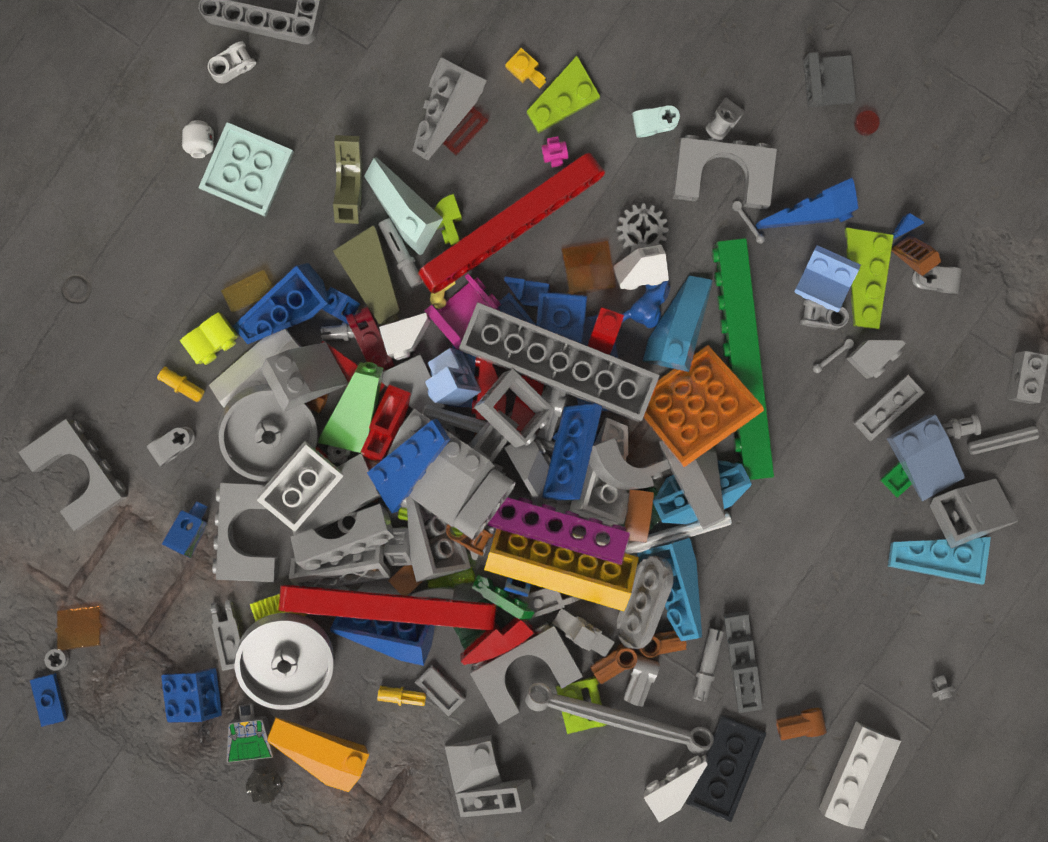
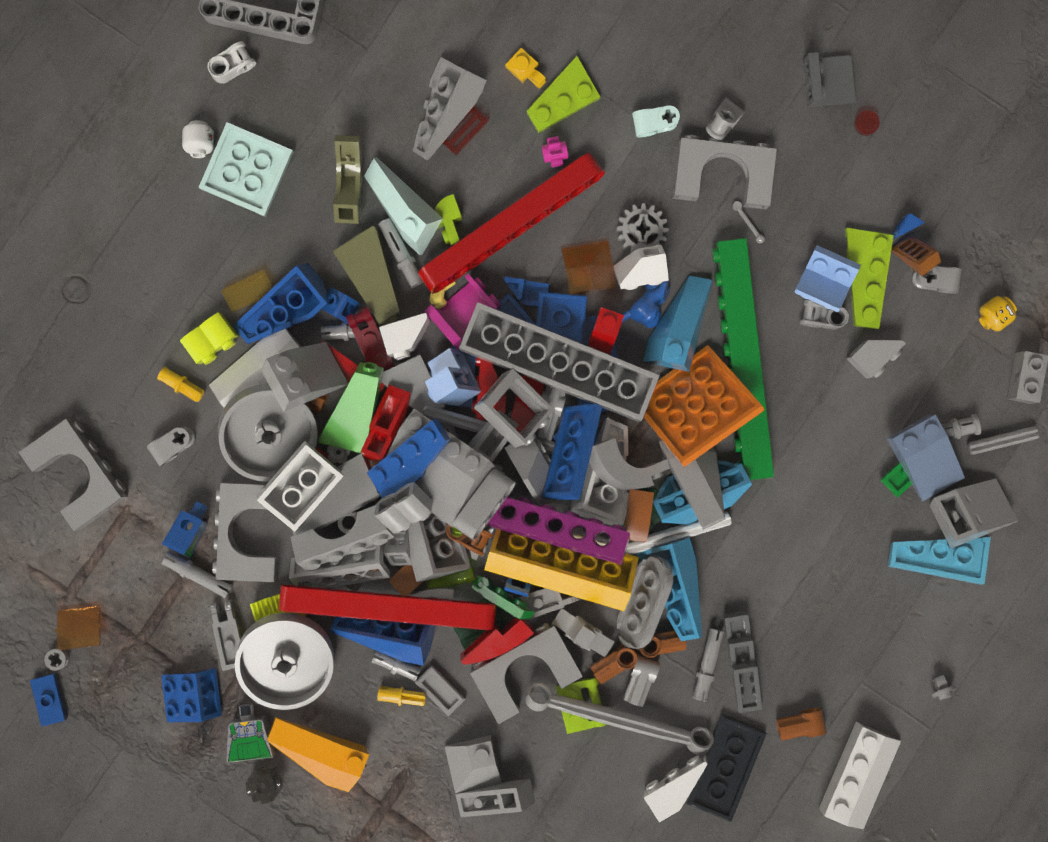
(196, 574): none -> light grey pin
(396, 666): none -> light grey pin
(403, 508): none -> light grey brick
(828, 206): blue wedge -> none
(849, 343): light grey hinge -> none
(888, 407): light grey plate -> none
(997, 313): none -> yellow head

